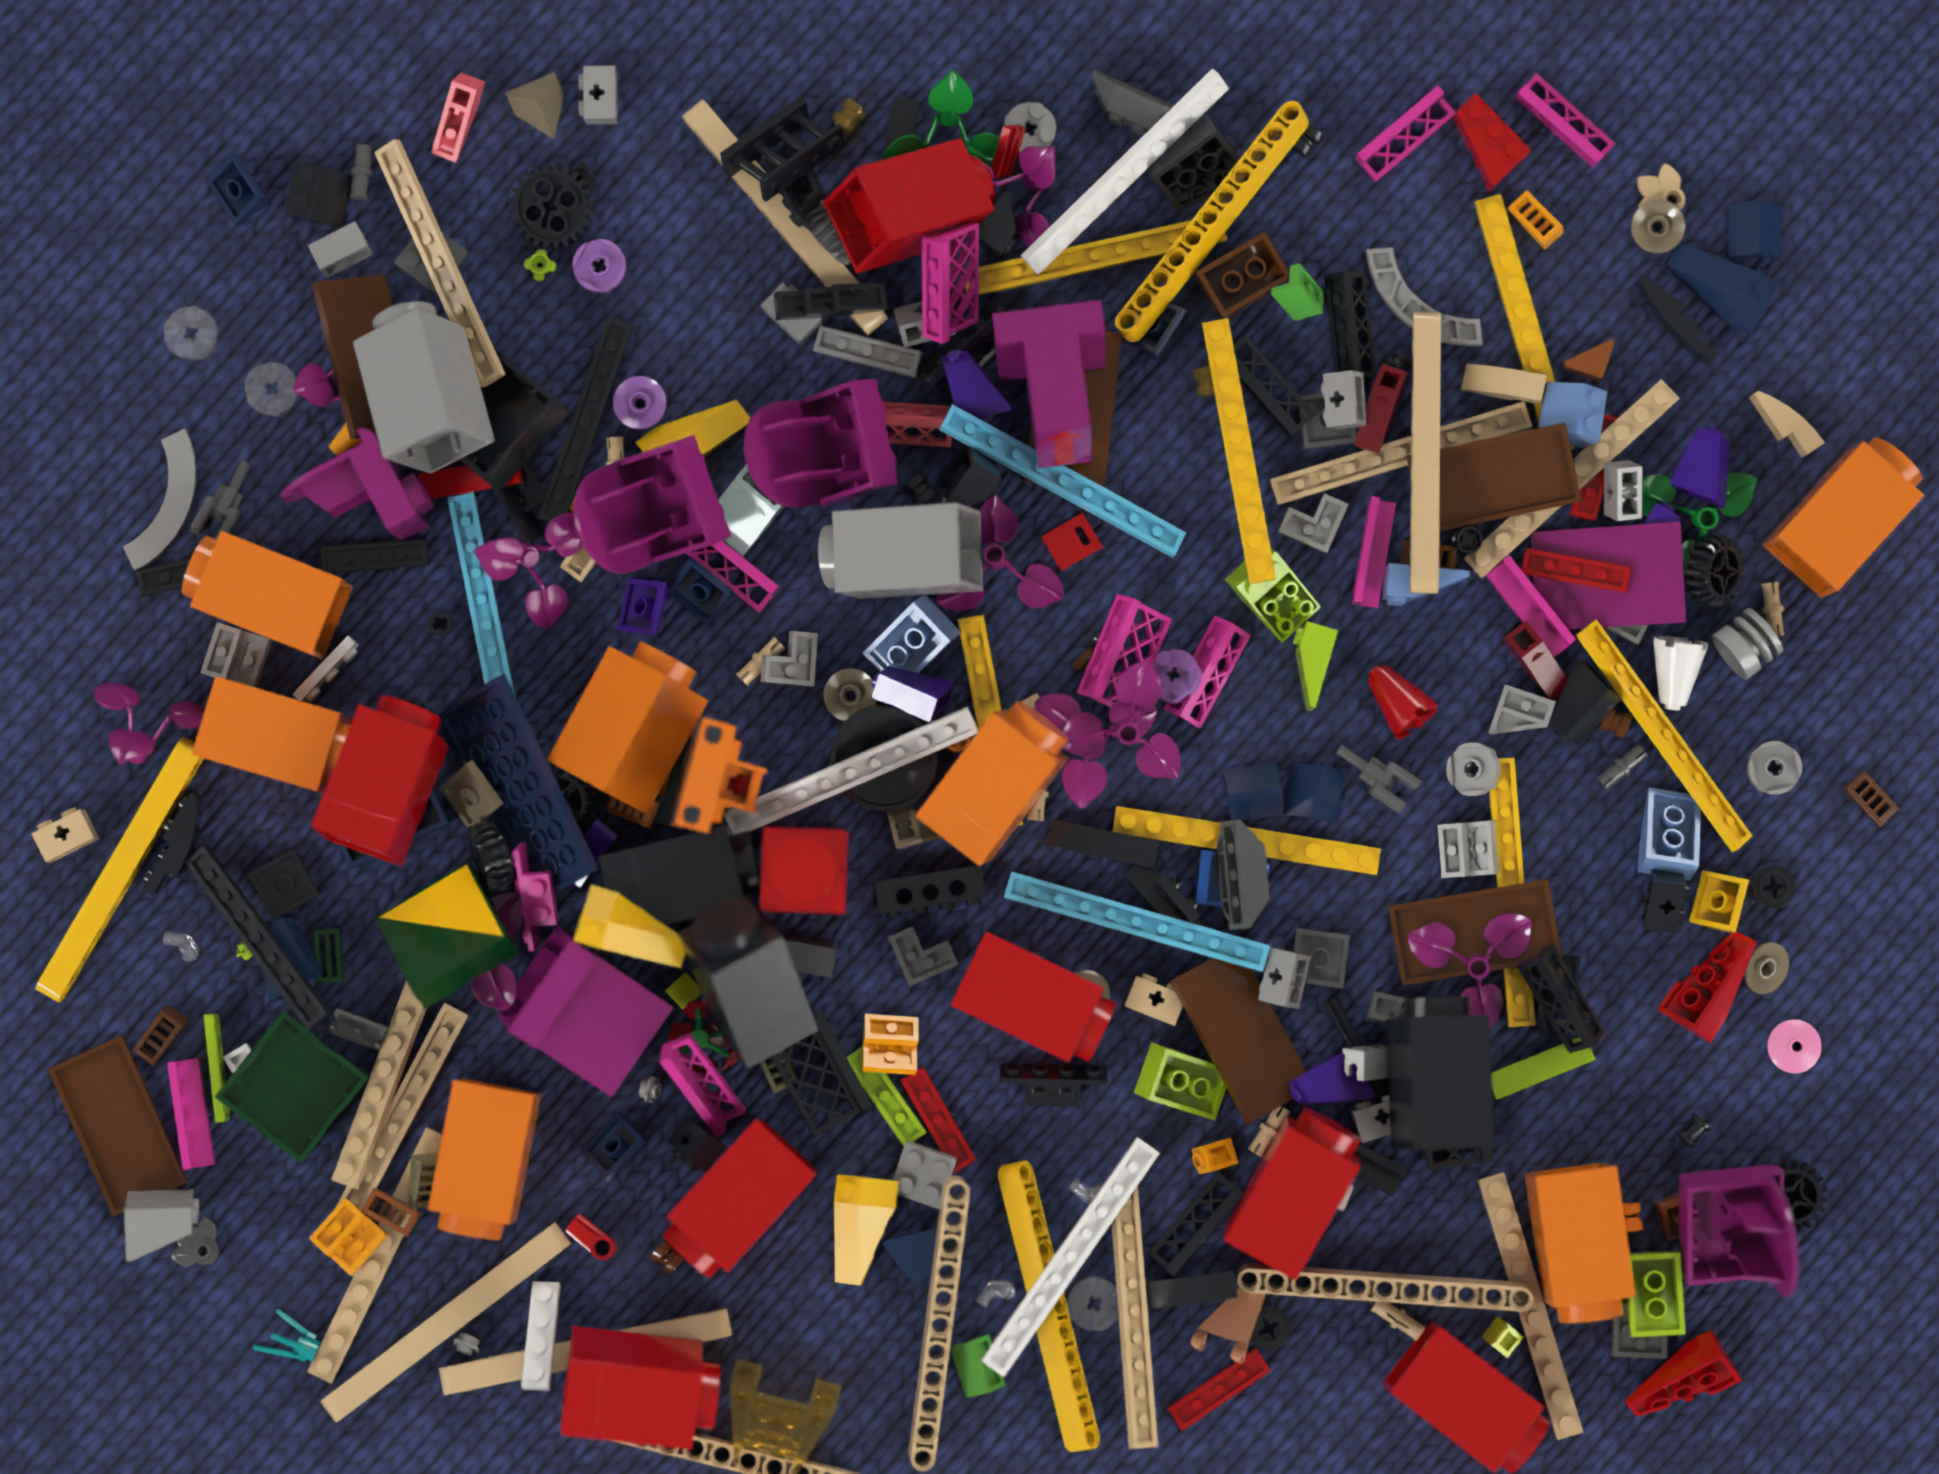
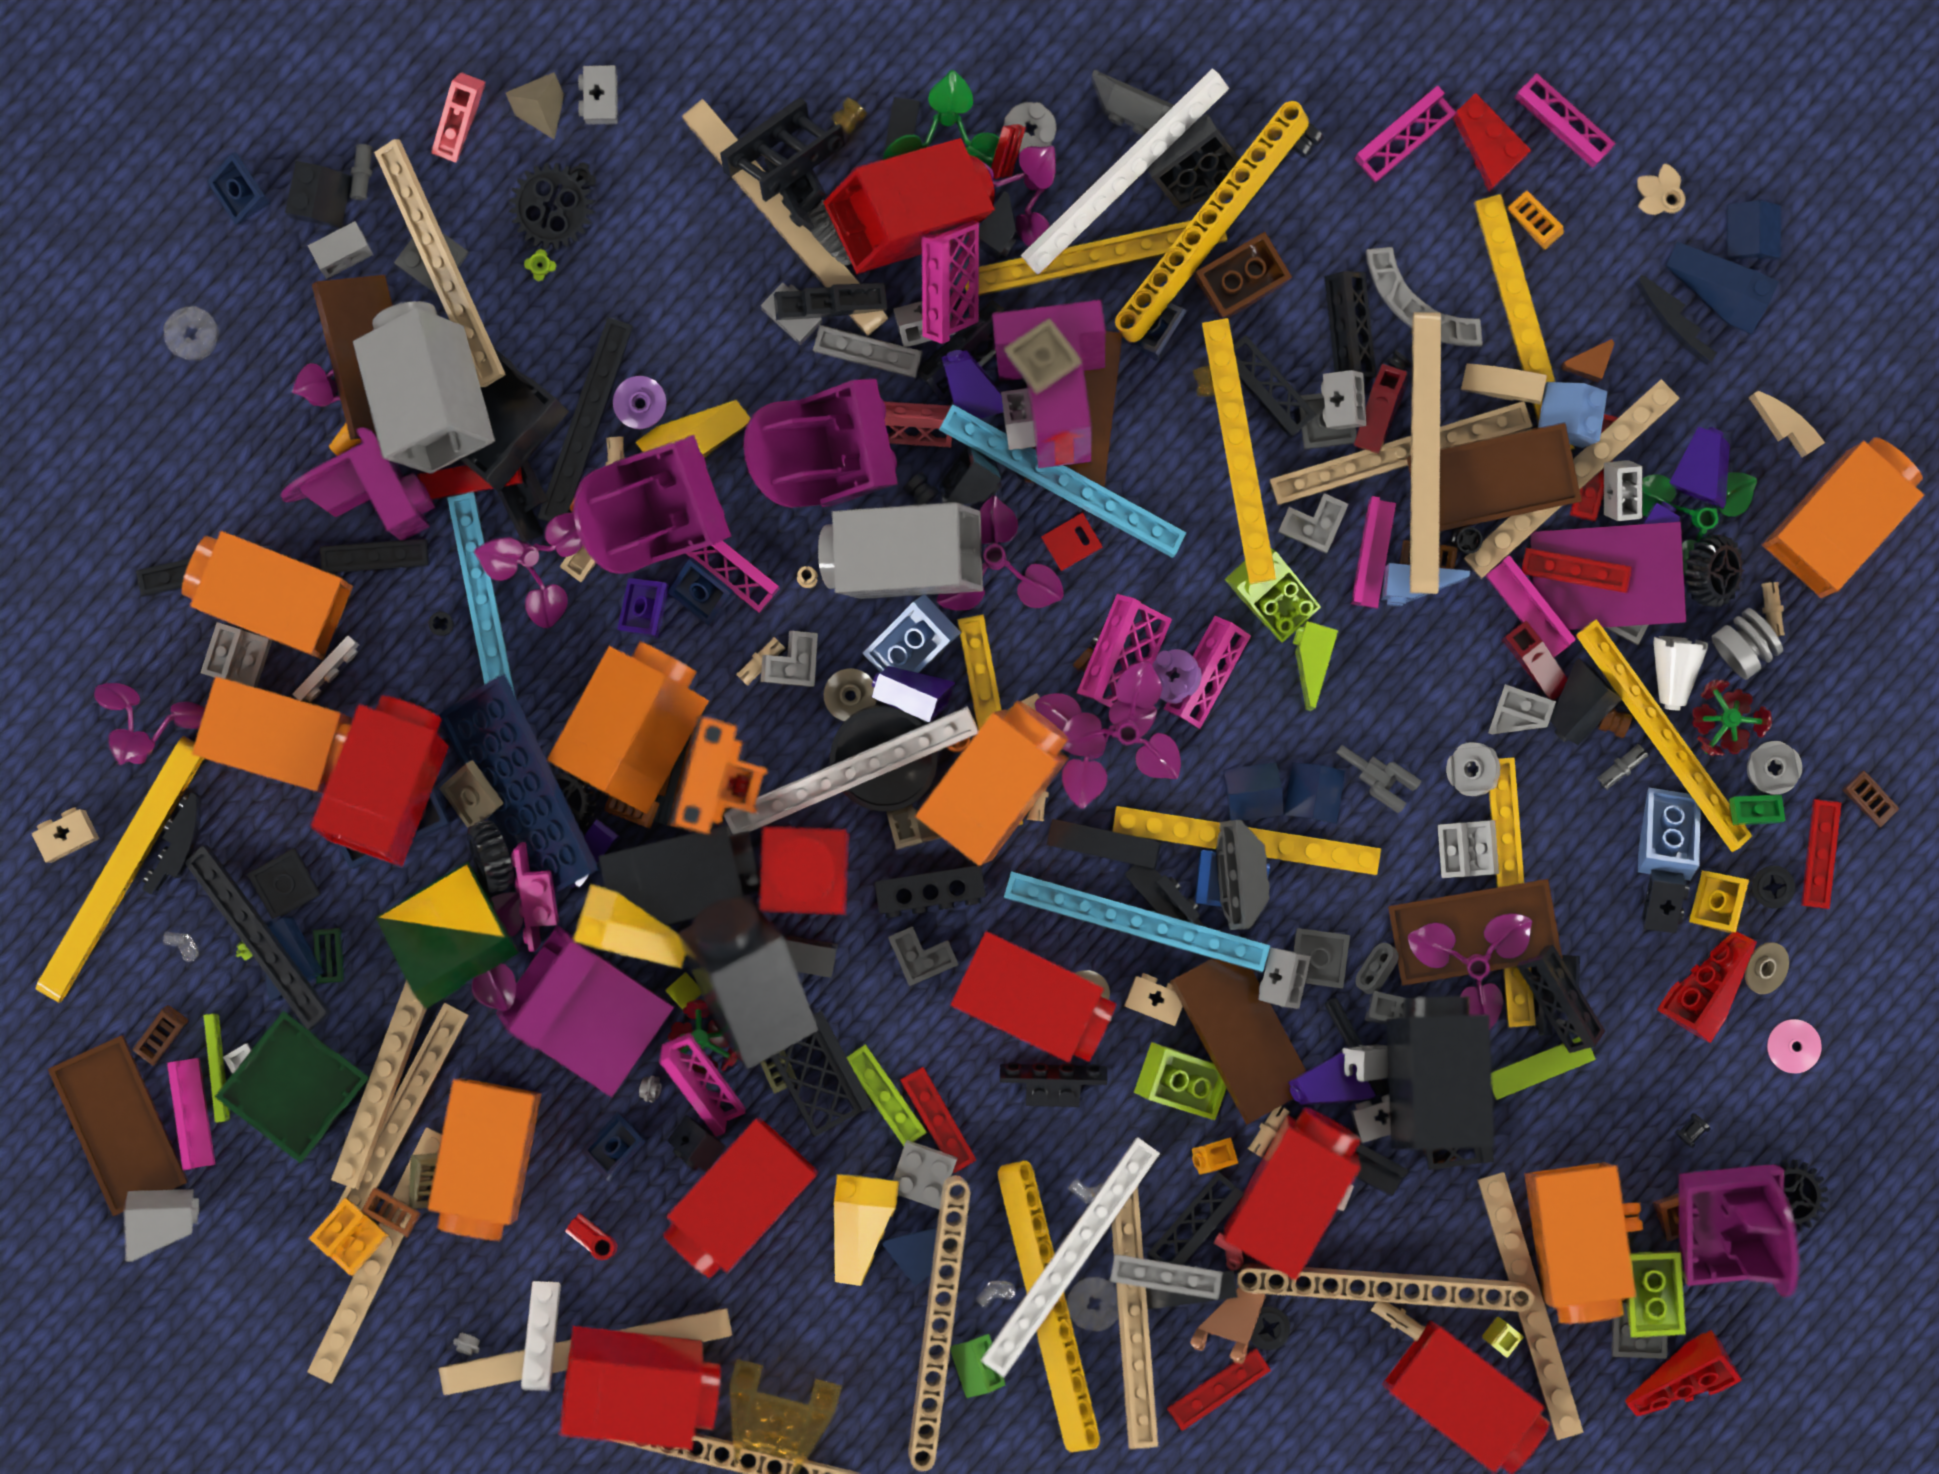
(176, 504): light grey tile -> none
(191, 1245): dark grey plate -> none
(223, 504): dark grey plant -> none
(256, 392): clear plate -> none
(305, 1347): teal plant -> none
(358, 1029): dark grey hinge -> none
(445, 1322): tan beam -> none
(585, 272): medium lavender plate -> none
(667, 1257): reddish brown wheel -> none
(746, 511): light aqua slope -> none
(805, 571): none -> tan pin
(890, 1044): light orange slope -> none
(1018, 419): none -> light grey brick
(1043, 356): none -> dark tan plate
(1166, 1276): none -> light grey plate
(1233, 1255): none -> coral arm
(1301, 296): bright green panel -> none
(1377, 968): none -> dark grey plate
(1400, 701): red cone -> none
(1672, 222): dark tan dish -> none
(1734, 706): none -> dark red plant
(1757, 809): none -> green plate
(1821, 854): none -> red tile

